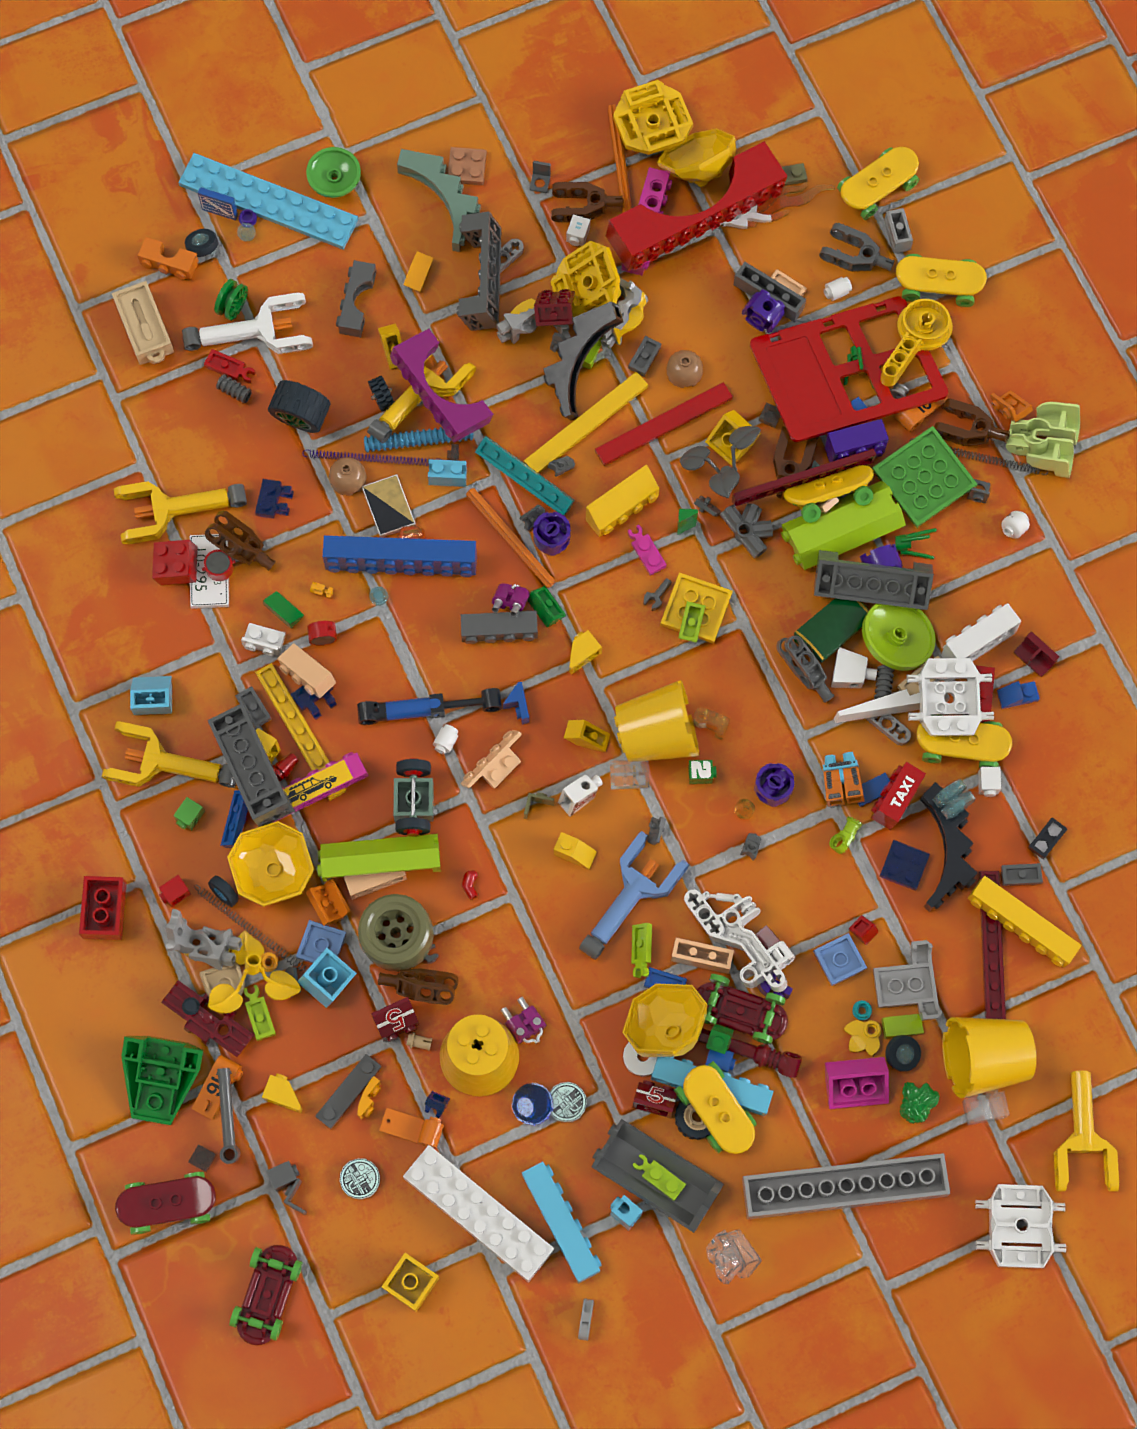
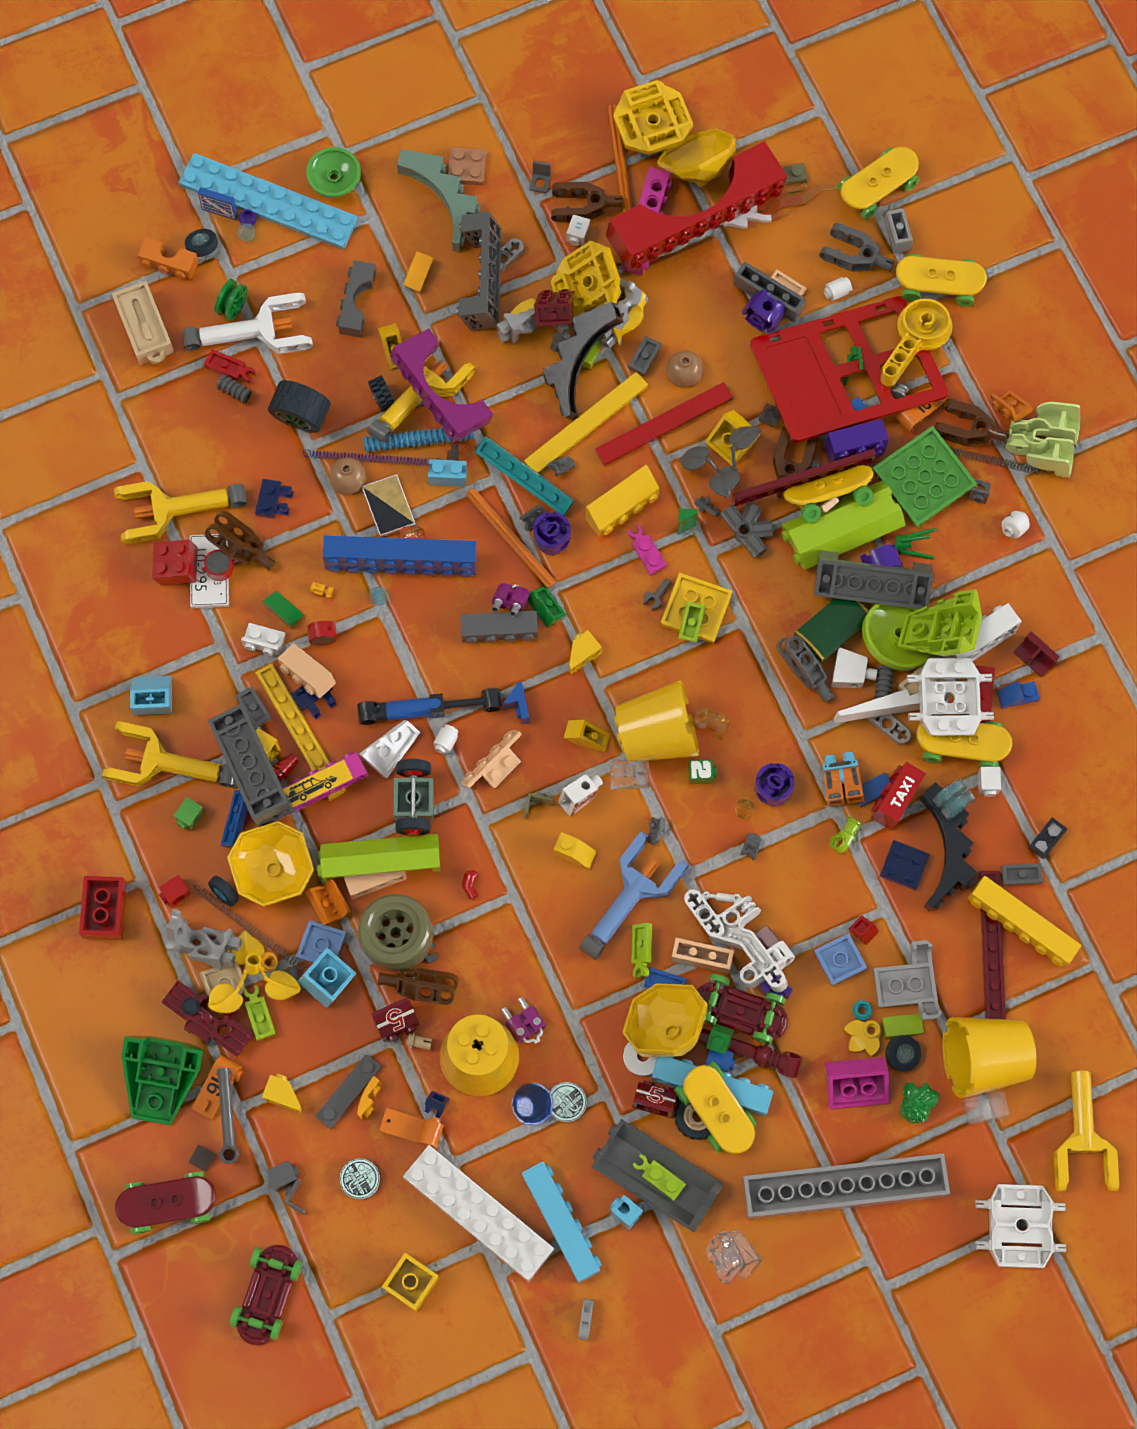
(390, 748): none -> white wing
(944, 628): none -> lime wedge

